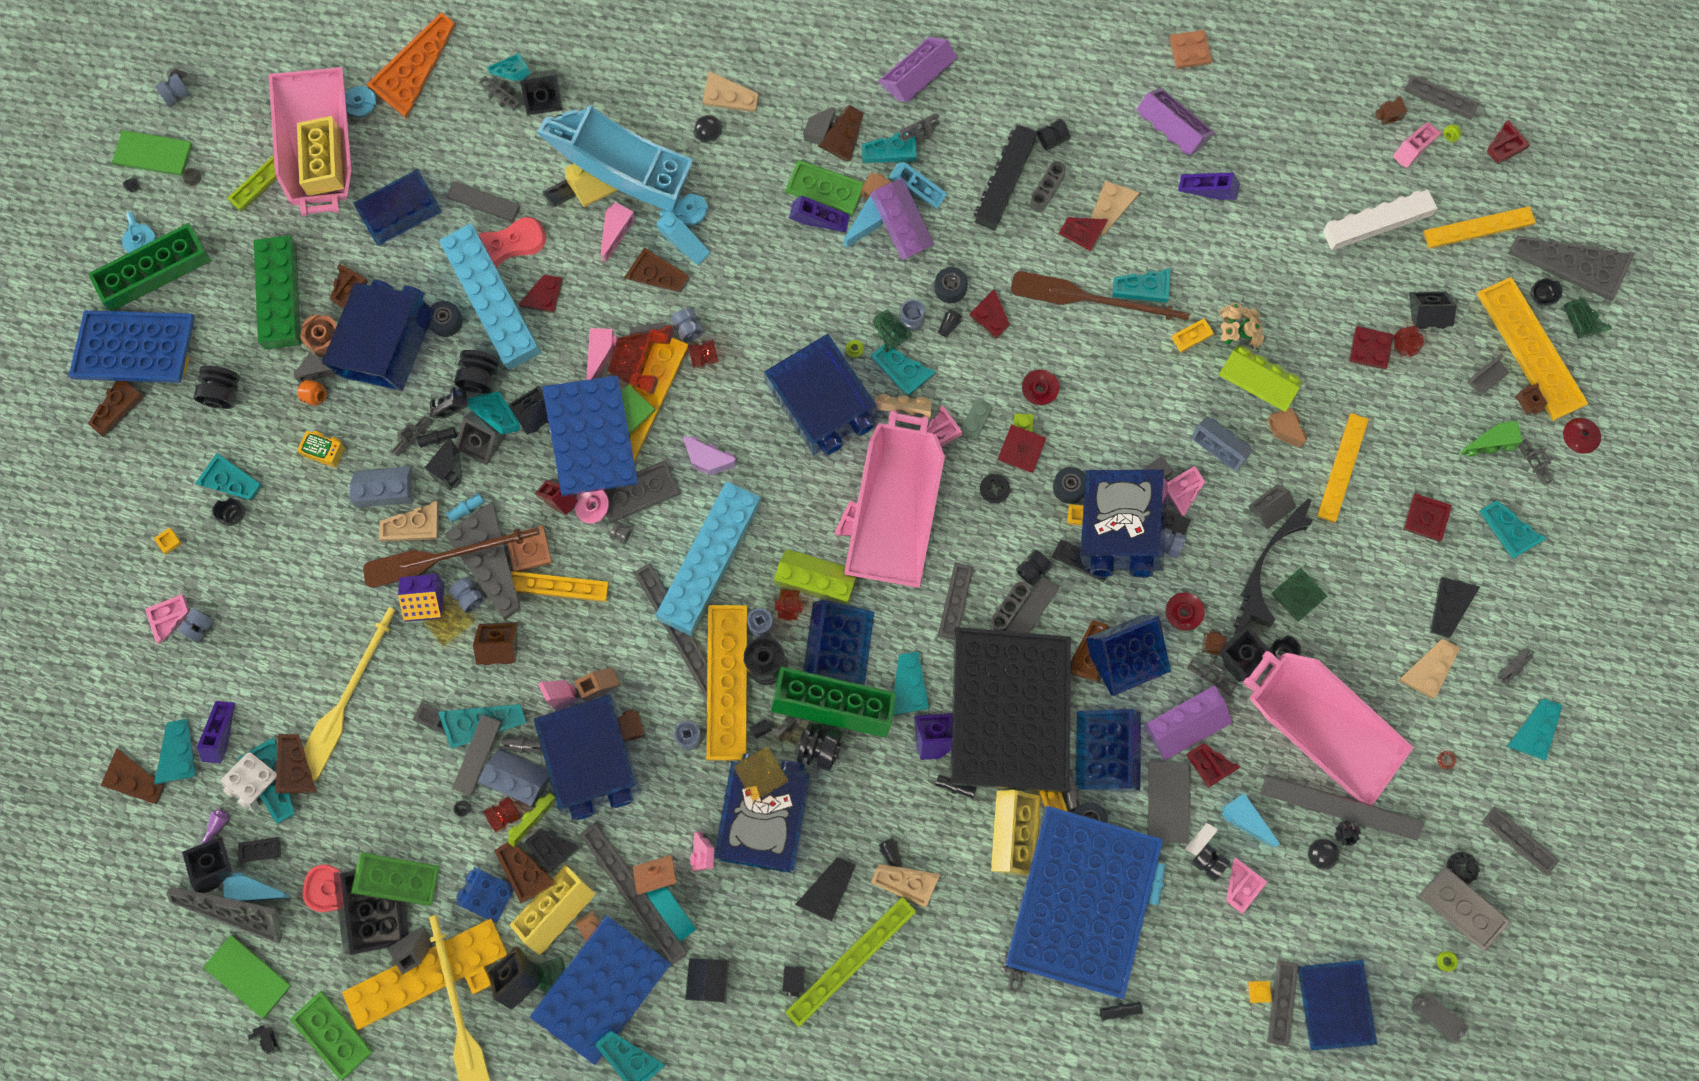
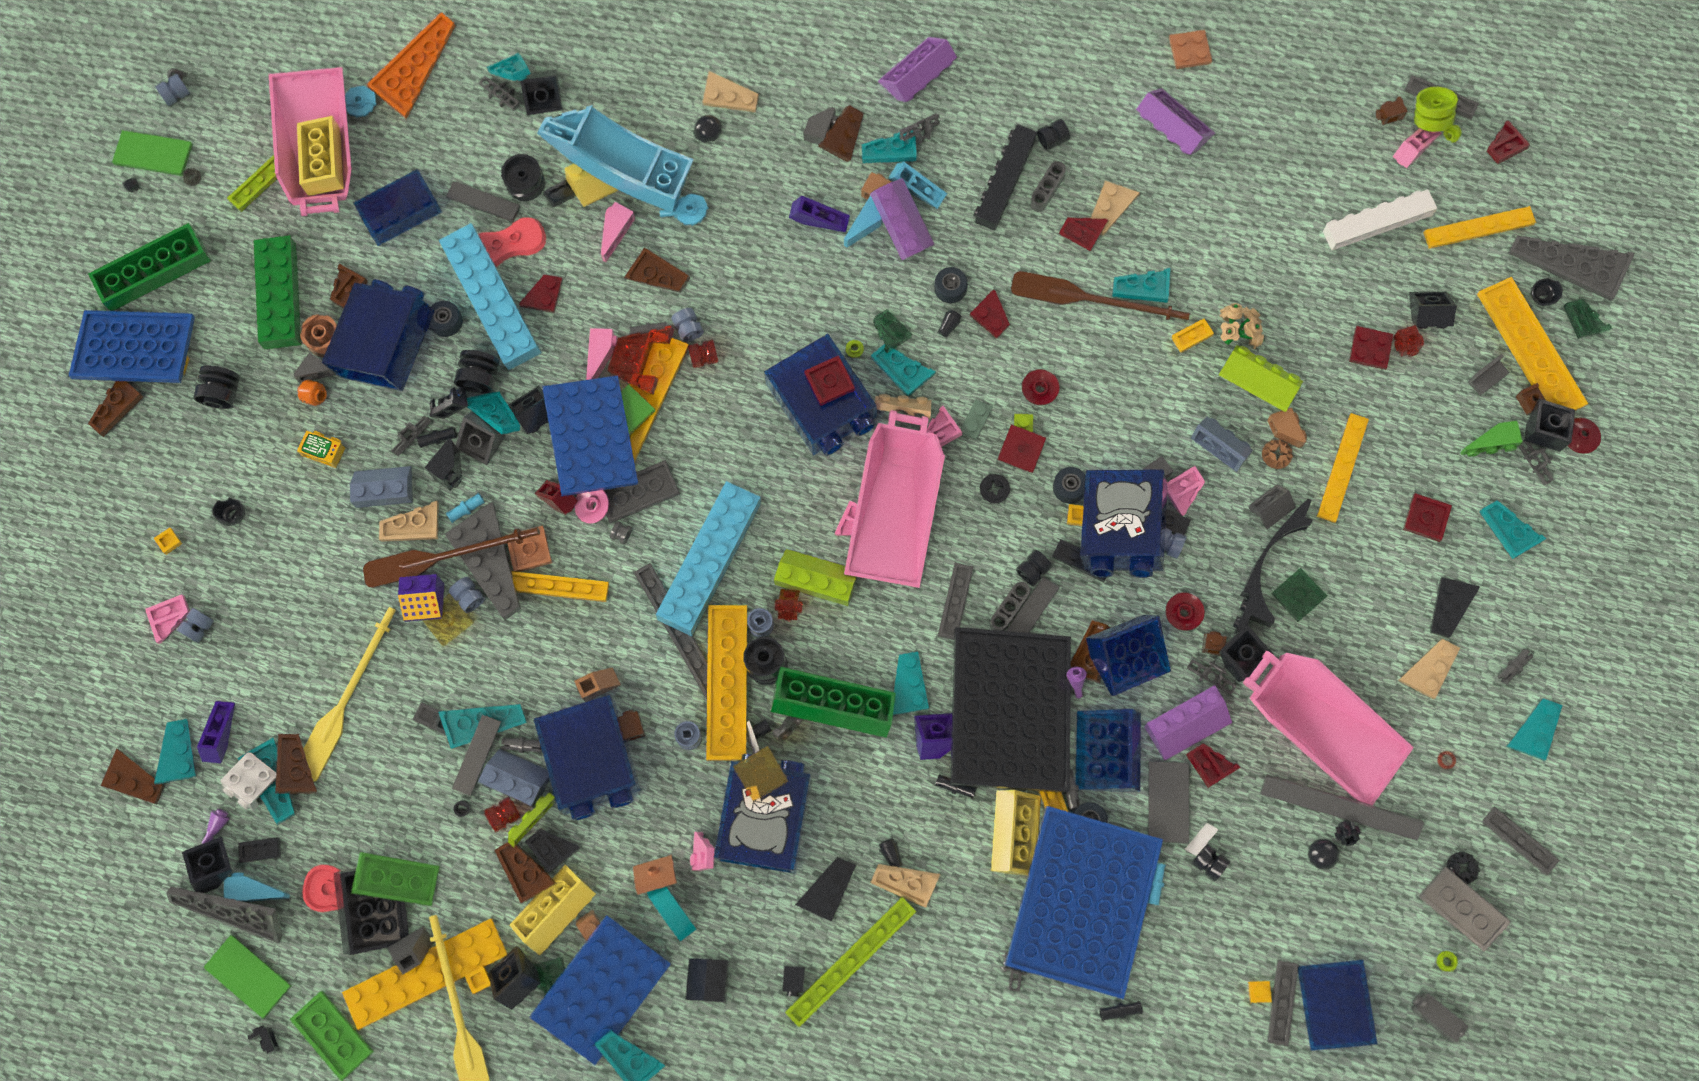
(136, 235): medium azure piece -> none
(228, 478): teal wing -> none
(484, 894): blue bracket -> none
(496, 643): reddish brown slope -> none
(523, 177): none -> black wheel
(558, 693): bright pink slope -> none
(640, 903): dark grey tile -> none
(682, 237): medium azure slope -> none
(707, 457): lavender slope -> none
(751, 737): none -> white sticker
(818, 746): black wheel -> none
(825, 187): bright green tile -> none
(829, 380): none -> dark red plate
(839, 641): clear blue slope -> none
(912, 314): sand blue wheel -> none
(1077, 677): none -> medium lavender cone
(1210, 185): dark purple slope -> none
(1243, 886): bright pink wing -> none
(1245, 817): medium azure slope -> none
(1270, 457): none -> medium nougat gear
(1288, 644): black hair -> none
(1435, 109): none -> lime wheel
(1550, 425): none -> black slope

